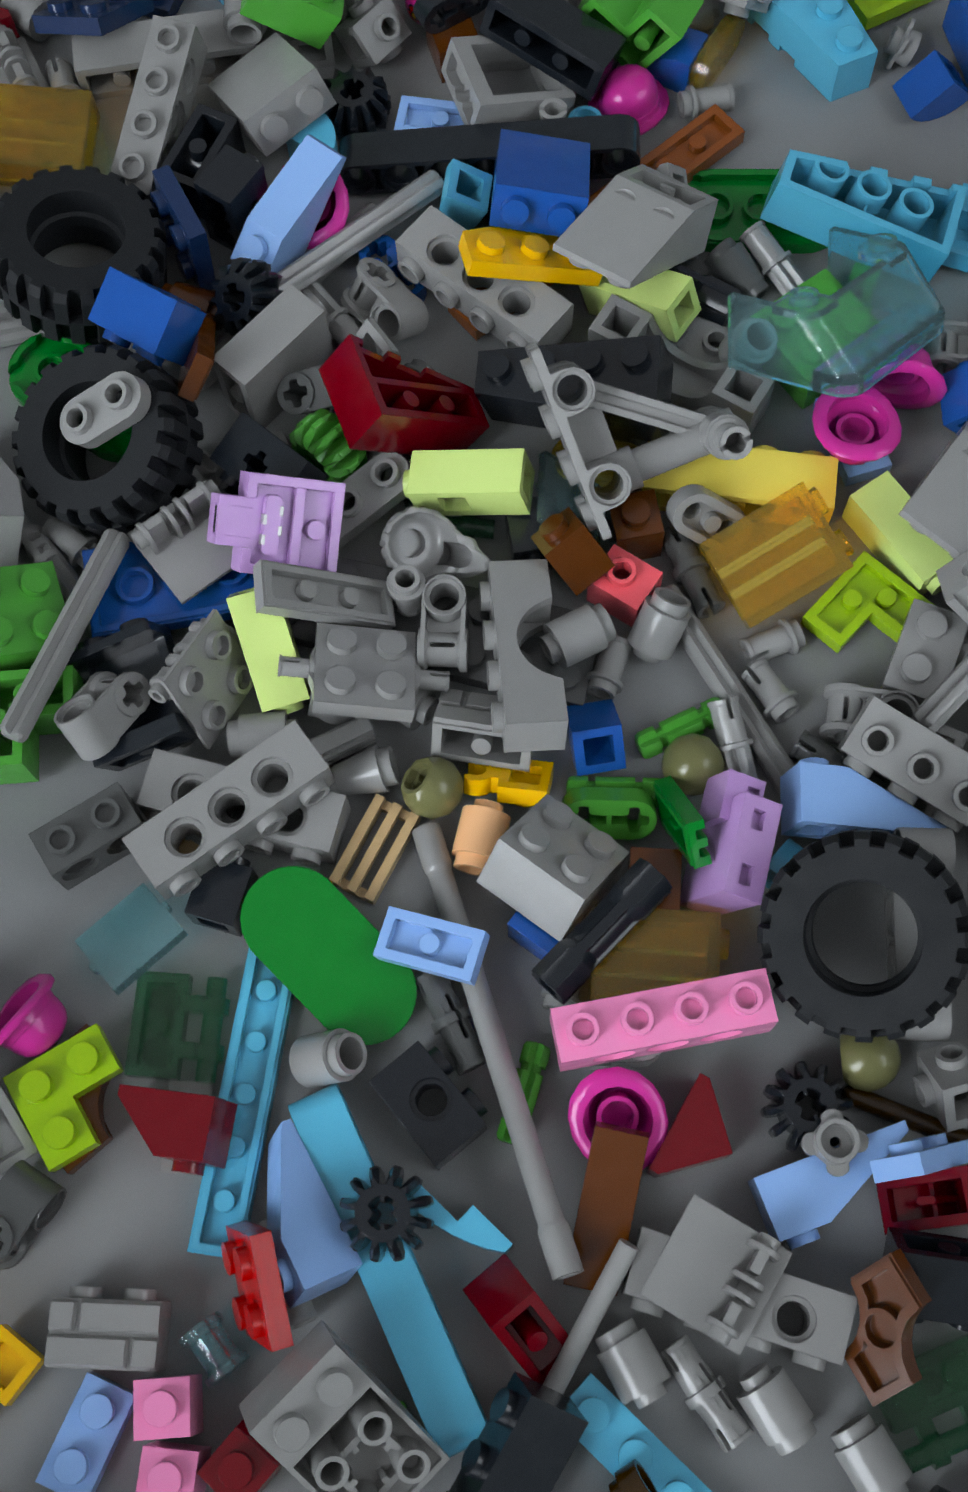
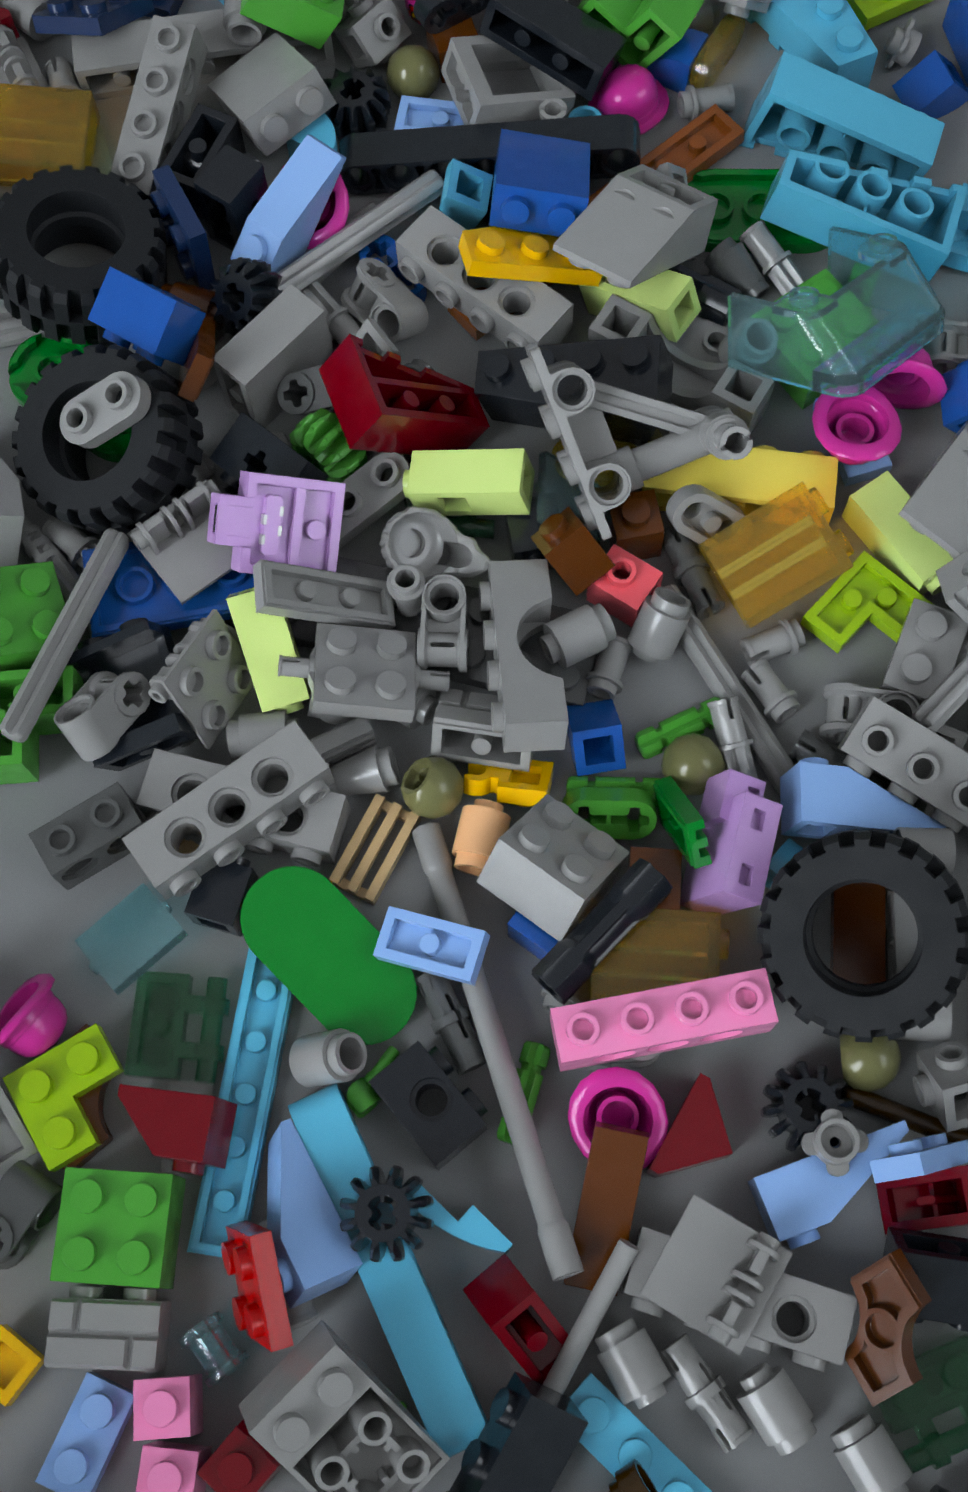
(118, 1228): none -> bright green brick
(360, 1094): none -> bright green hand
(413, 72): none -> olive piece
(839, 119): none -> medium azure wedge
(859, 933): none -> reddish brown tile

